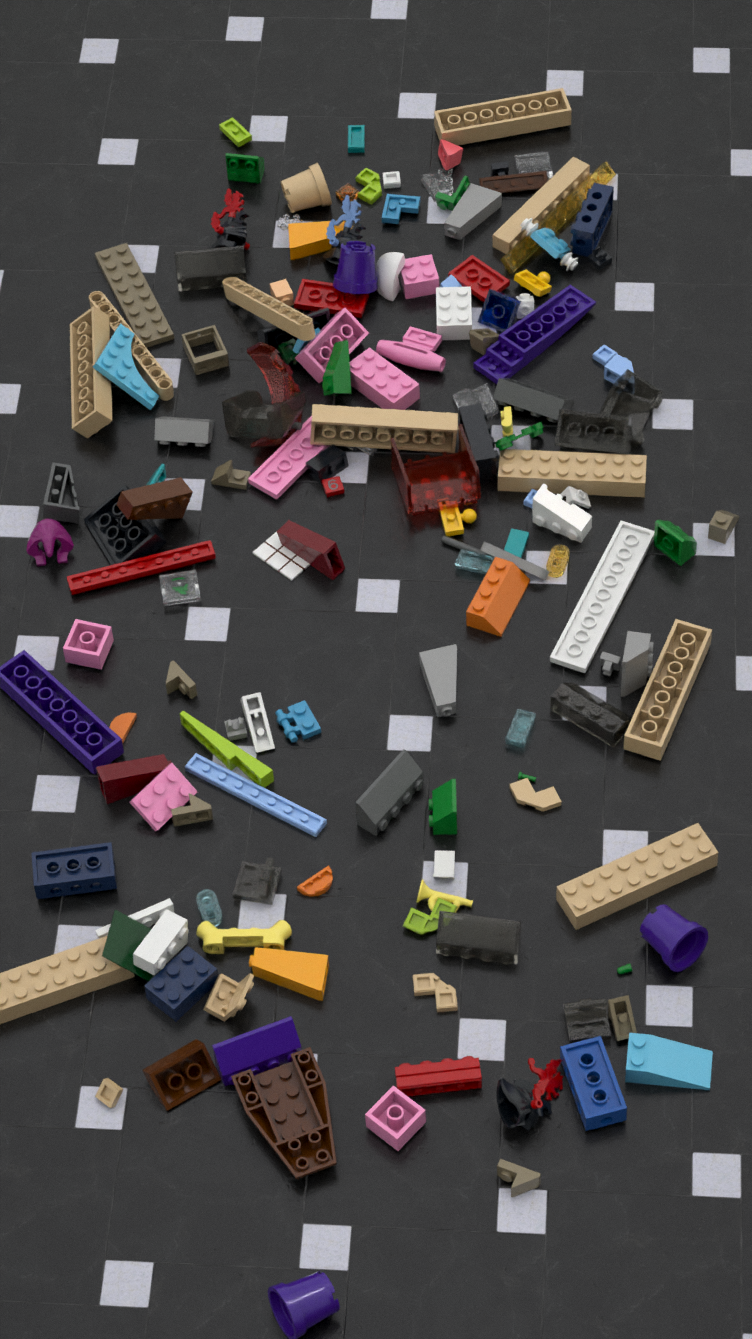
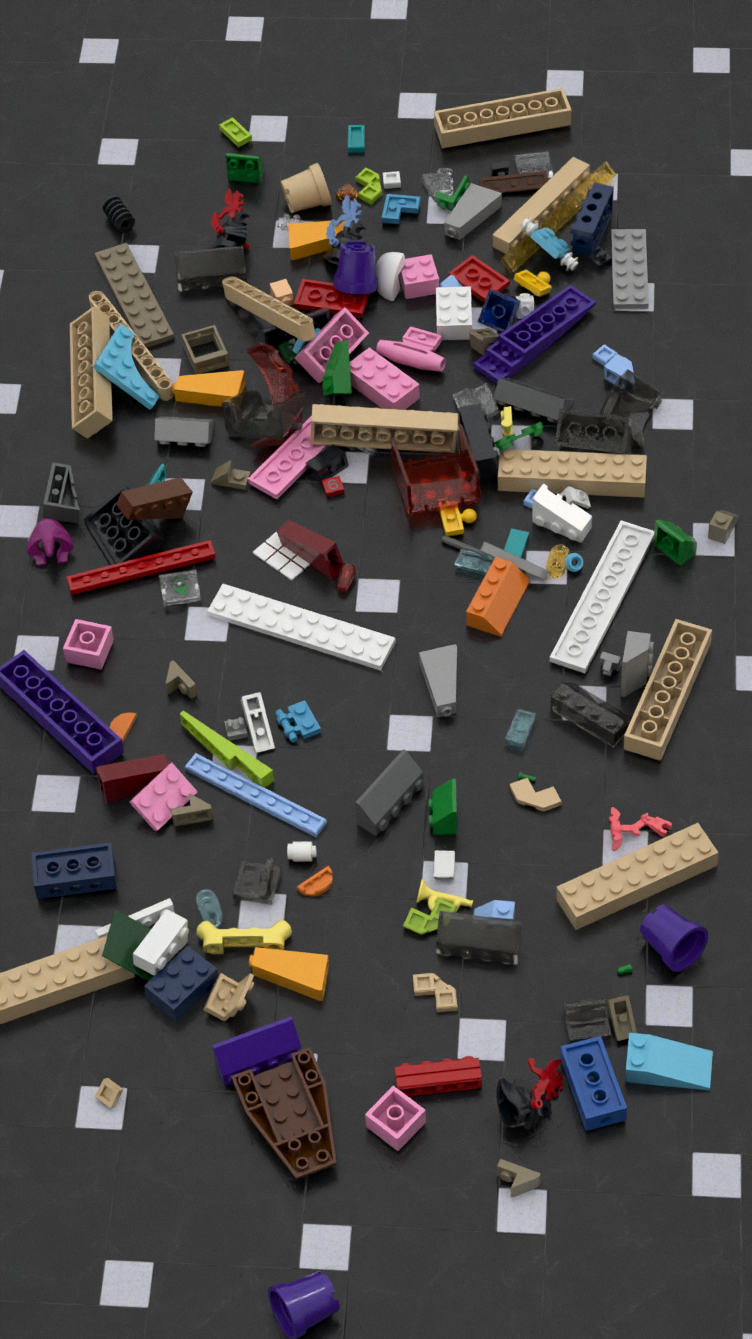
(118, 214): none -> black piece
(182, 1074): reddish brown slope -> none
(209, 387): none -> light orange slope
(301, 626): none -> white plate
(301, 851): none -> white brick
(346, 574): none -> clear red cone
(449, 154): coral slope -> none
(497, 909): none -> light blue slope
(578, 562): none -> medium azure plate
(629, 269): none -> light grey plate
(655, 824): none -> coral piece

